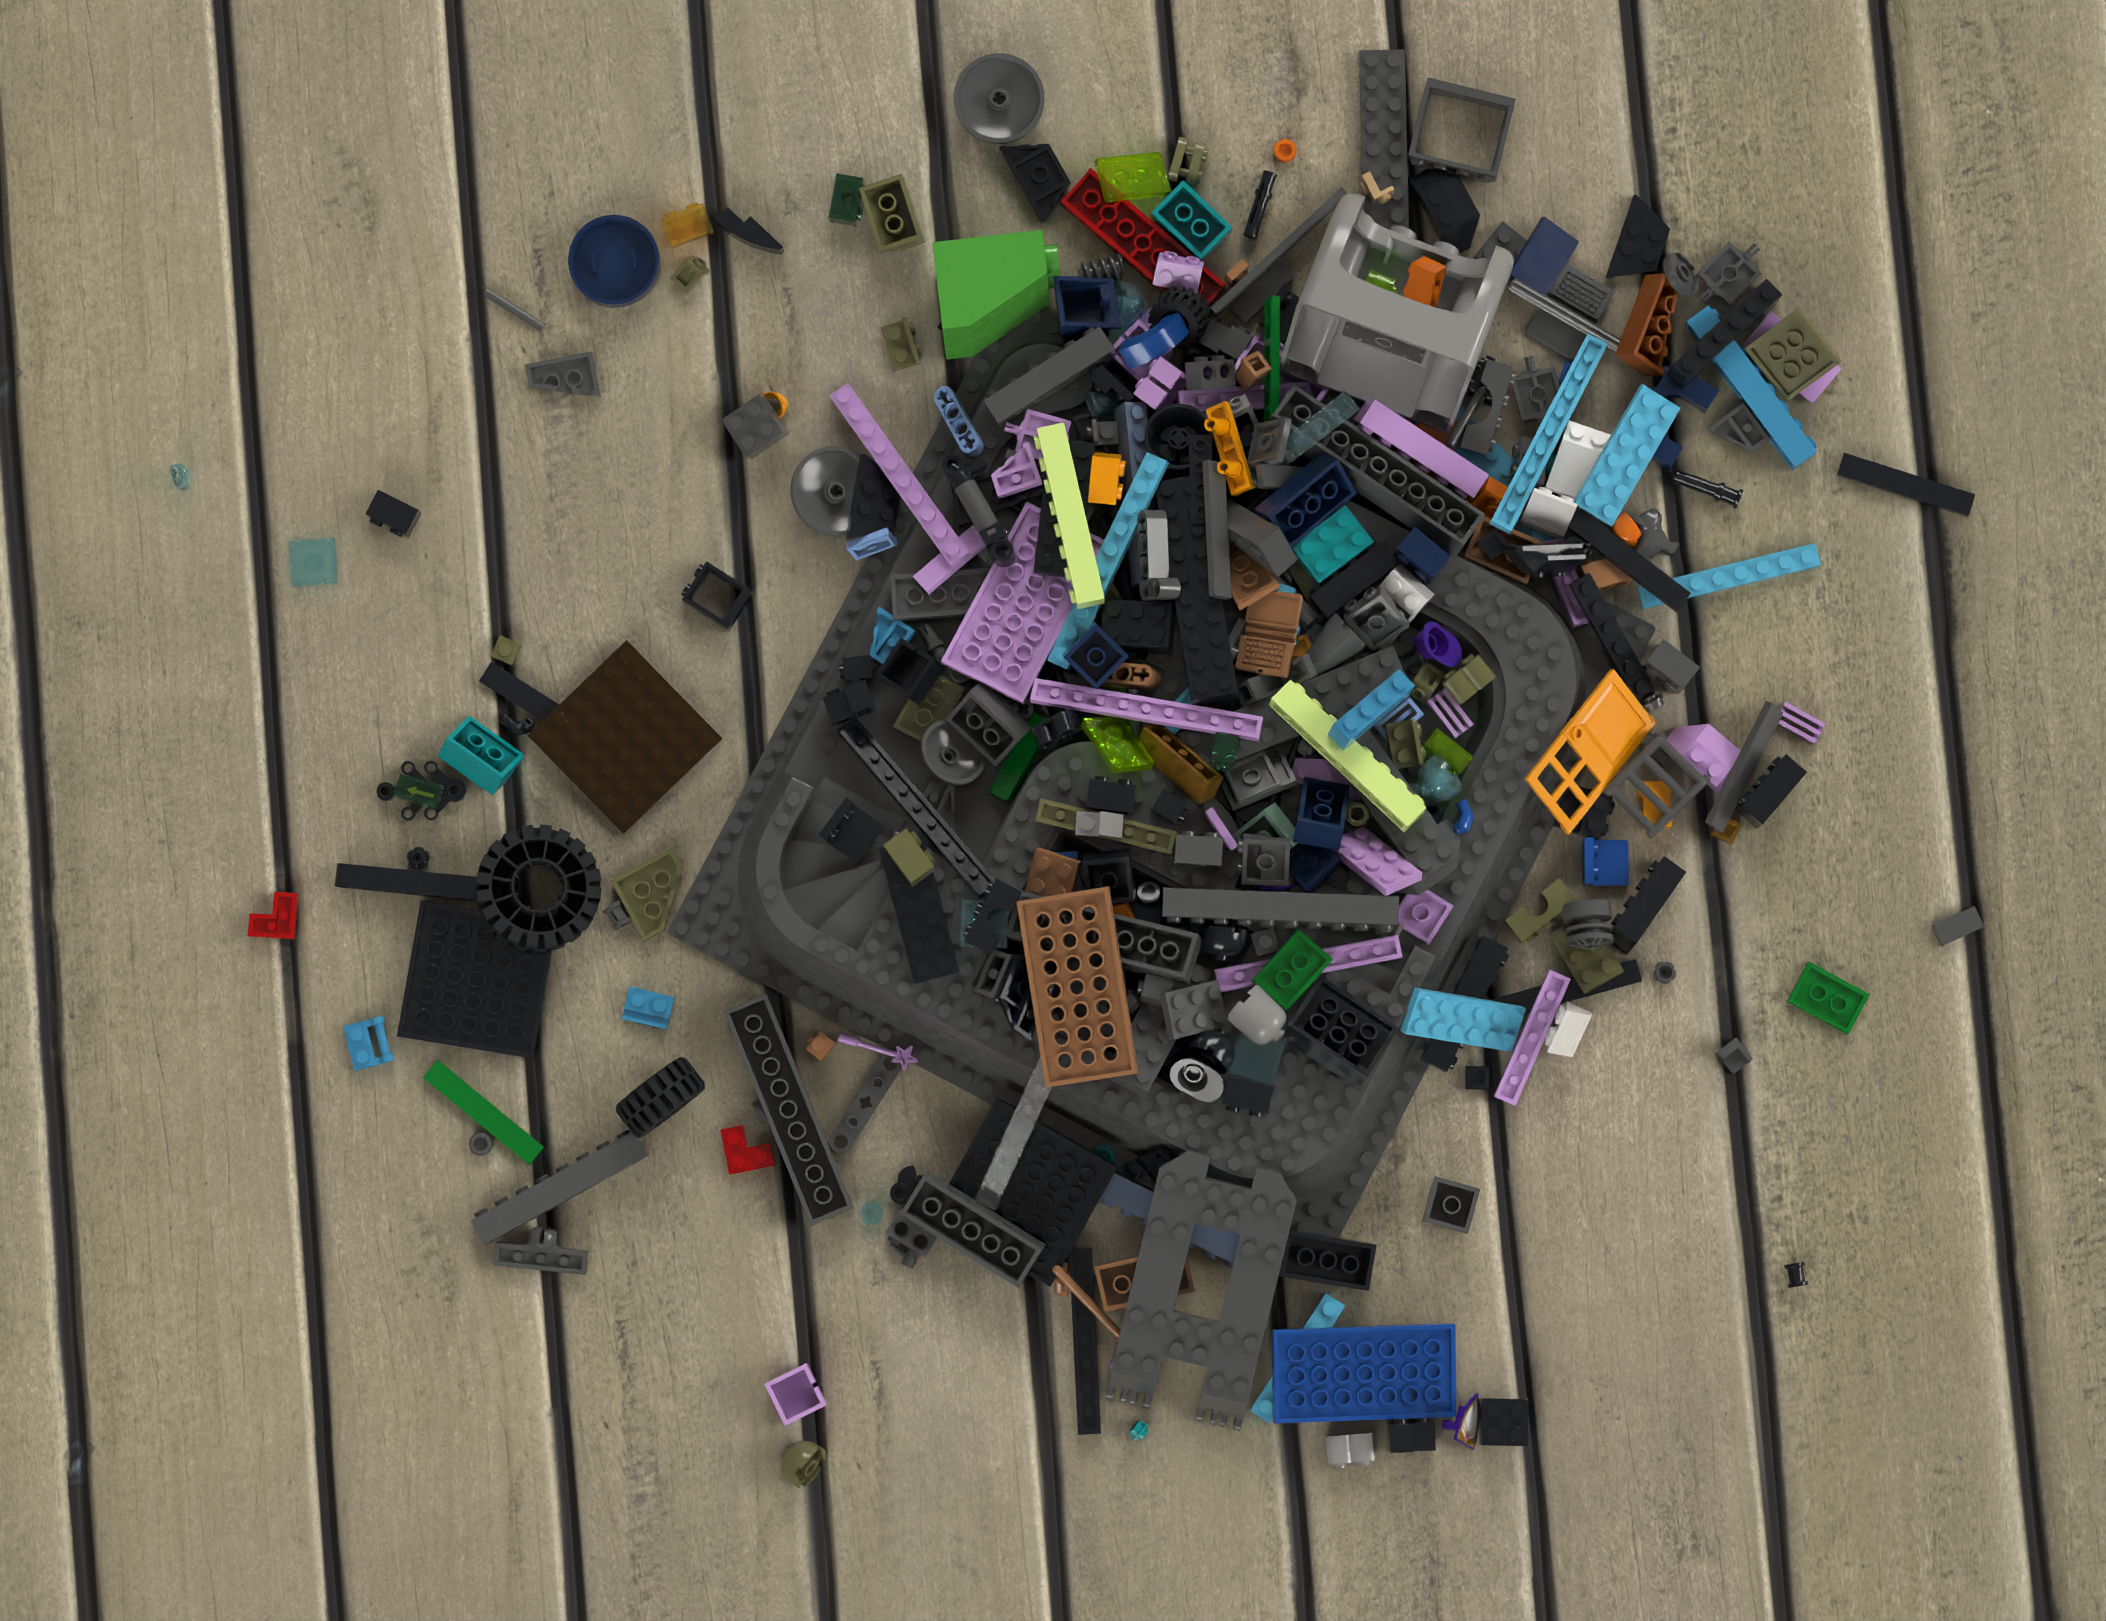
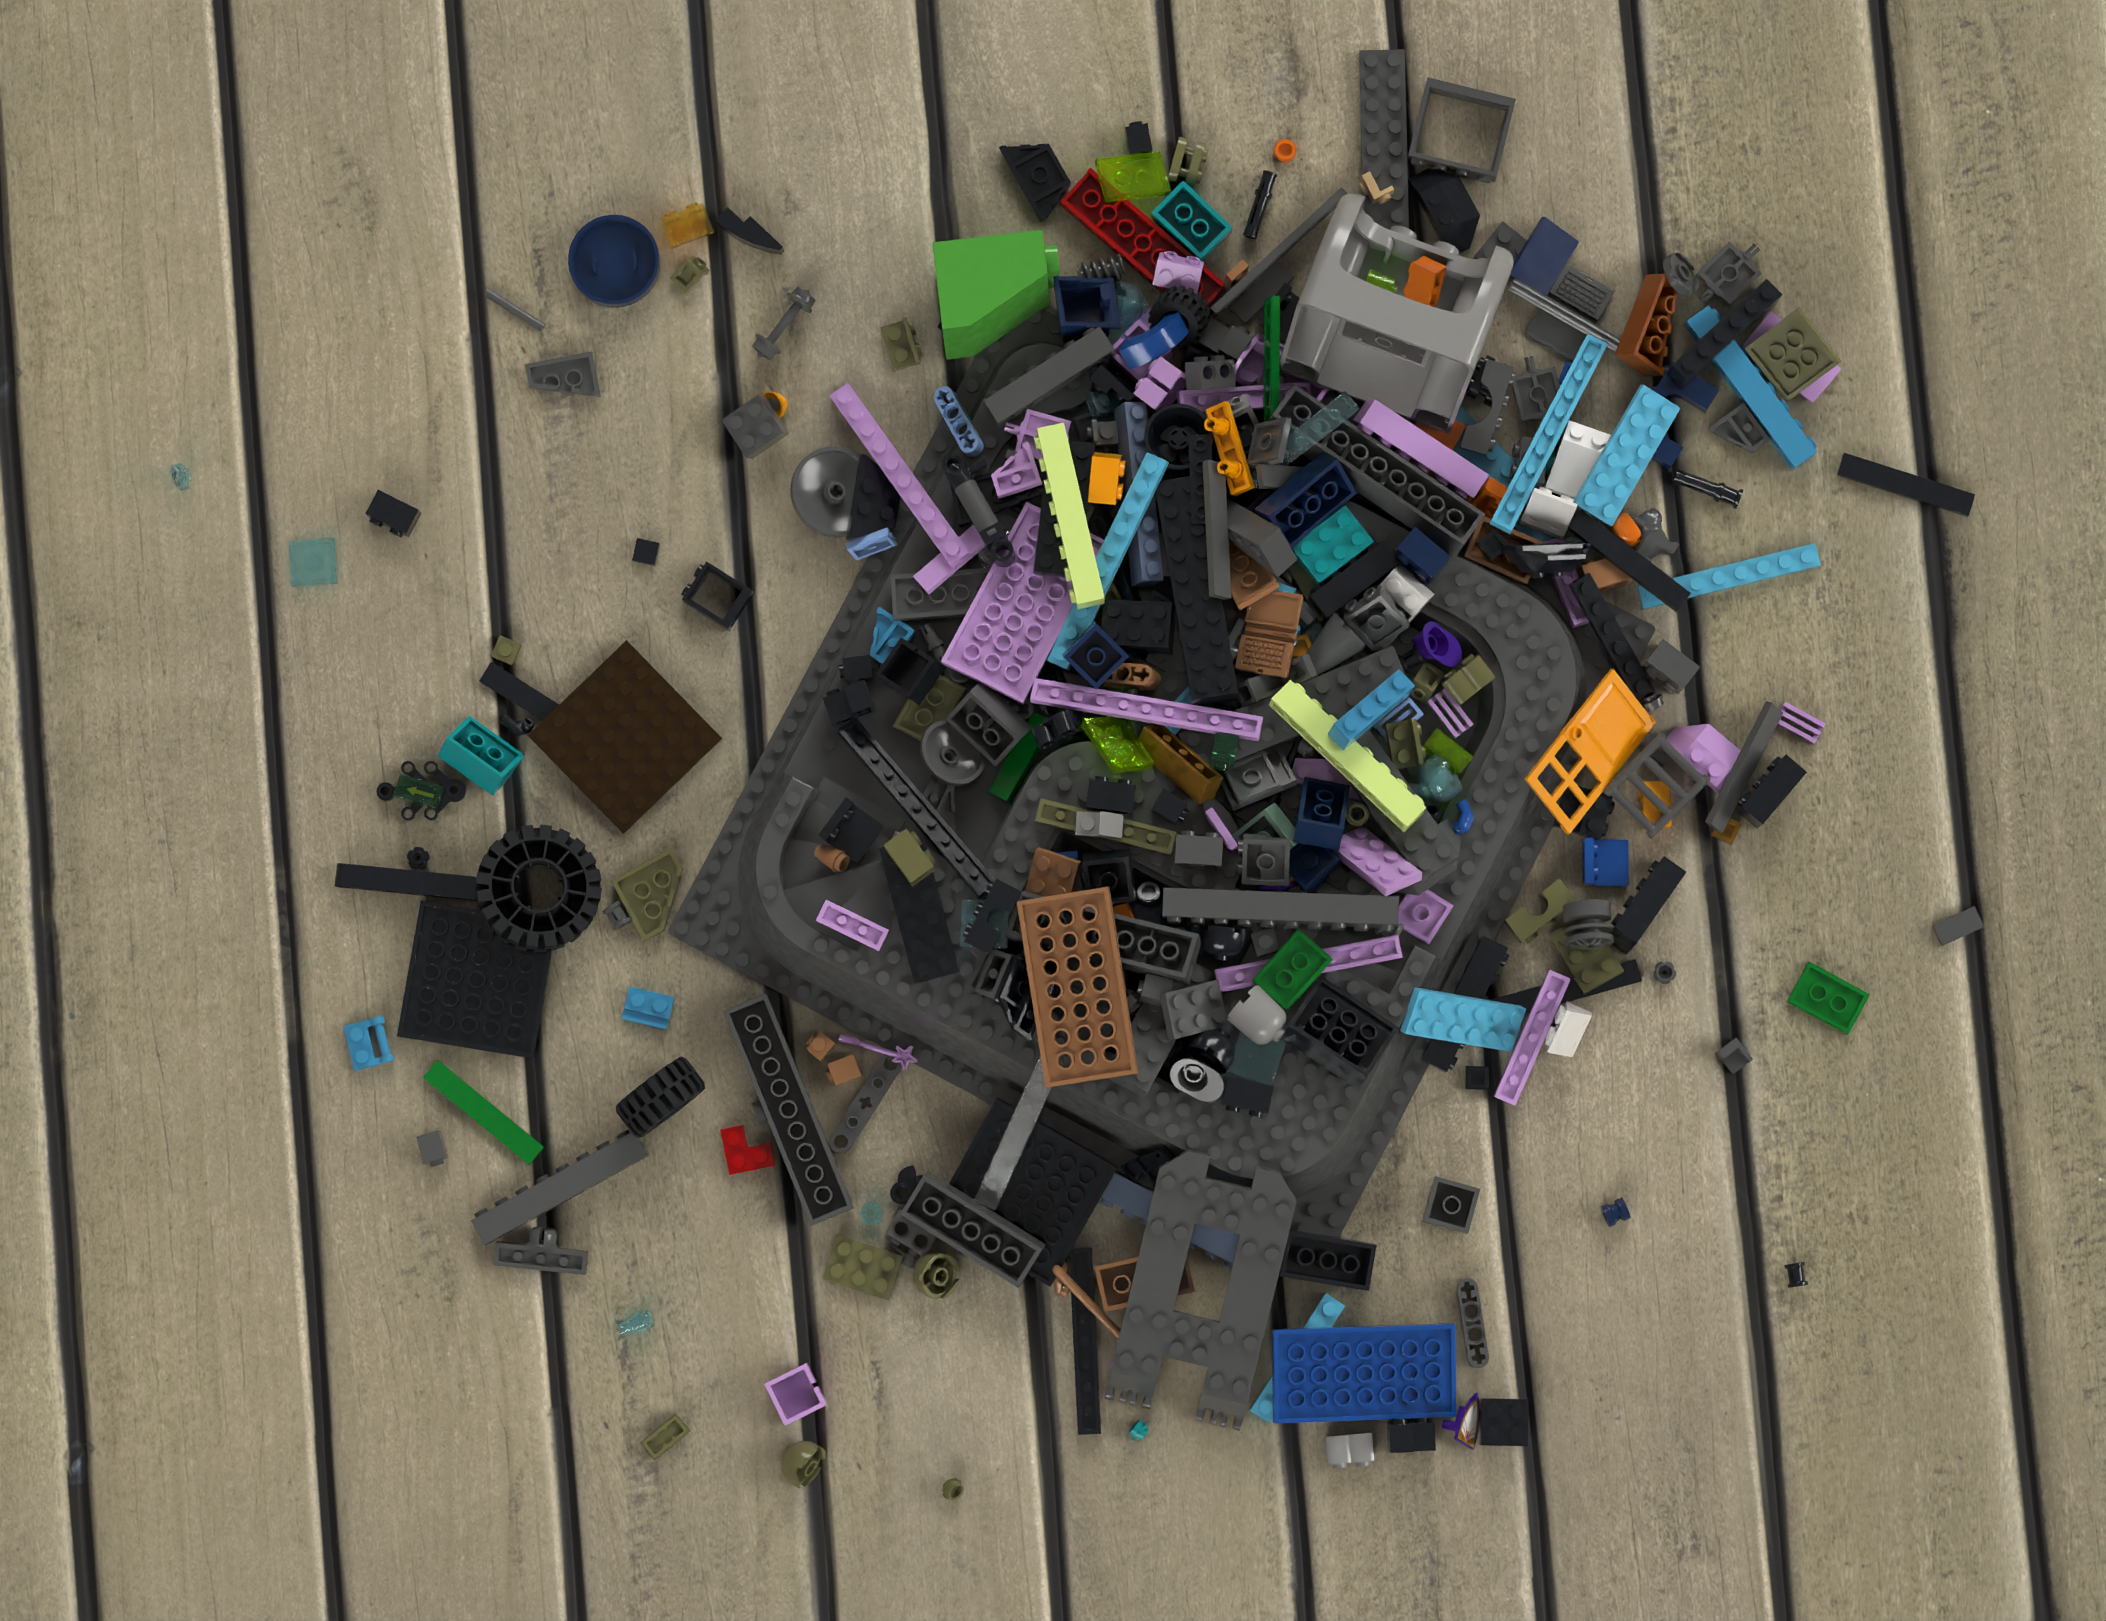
(281, 922): red plate -> none
(432, 1148): none -> dark grey brick
(481, 1144): dark grey tile -> none
(637, 1323): none -> clear light blue cone
(645, 552): none -> black tile
(665, 1436): none -> olive plate
(765, 346): none -> dark grey piece
(833, 858): none -> medium nougat cone
(840, 212): clear green brick -> none
(843, 1070): none -> medium nougat brick
(852, 925): none -> lavender plate
(862, 1267): none -> olive plate
(892, 214): olive slope -> none
(936, 1275): none -> olive cylinder
(952, 1489): none -> olive plate
(999, 98): dark grey dish -> none
(1108, 1150): teal plate -> none
(1138, 138): none -> black brick
(1154, 557): dark grey beam -> none
(1252, 370): medium nougat brick -> none
(1464, 419): dark grey bar -> none
(1476, 1322): none -> dark grey beam
(1615, 1211): none -> dark blue wheel
(1639, 242): black wing -> none

